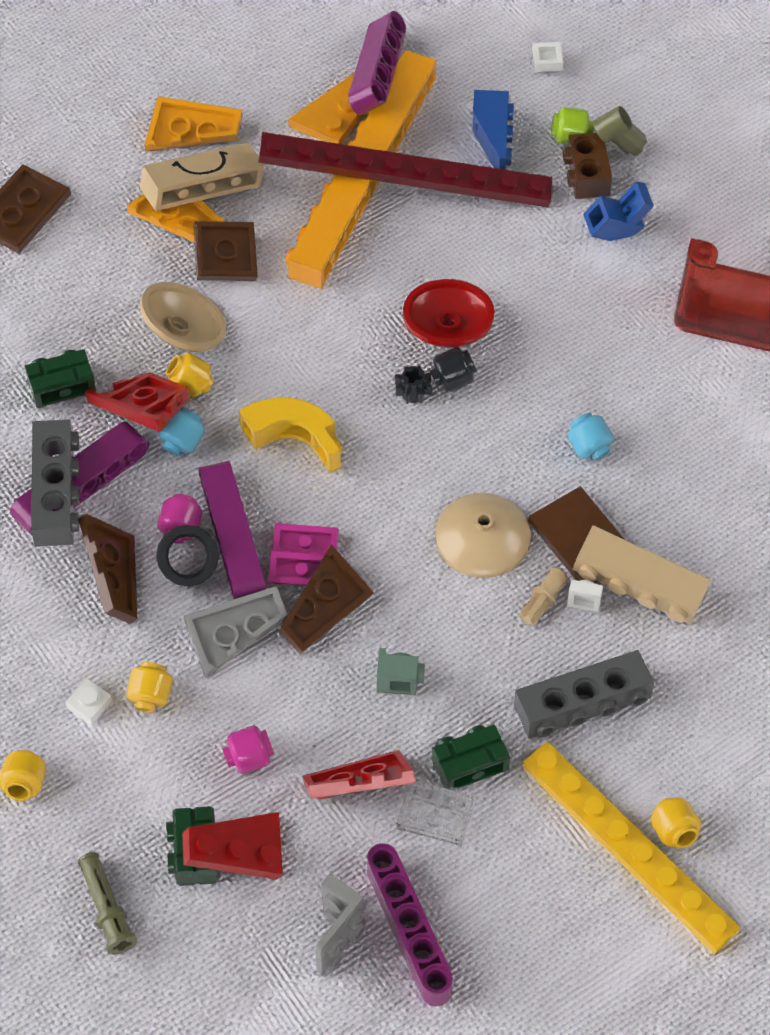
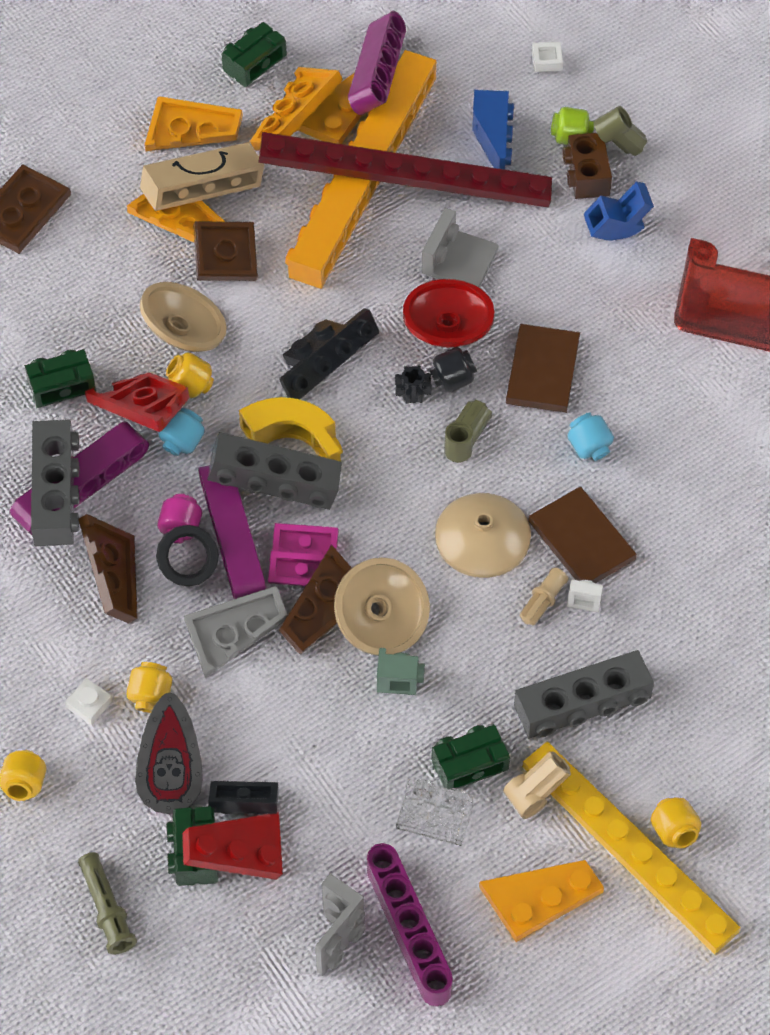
(169, 758): none -> shield
(243, 797): none -> black plate
(248, 749): dark pink head -> none
(253, 54): none -> dark green brick
(274, 471): none -> dark grey brick
(299, 103): none -> light orange wing
(324, 351): none -> black bracket
(362, 775): red wing -> none
(401, 603): none -> tan dish
(456, 253): none -> light grey bracket
(465, 431): none -> olive piece
(530, 789): none -> tan piece
(540, 896): none -> light orange wing
(543, 368): none -> reddish brown tile
(641, 575): tan brick -> none

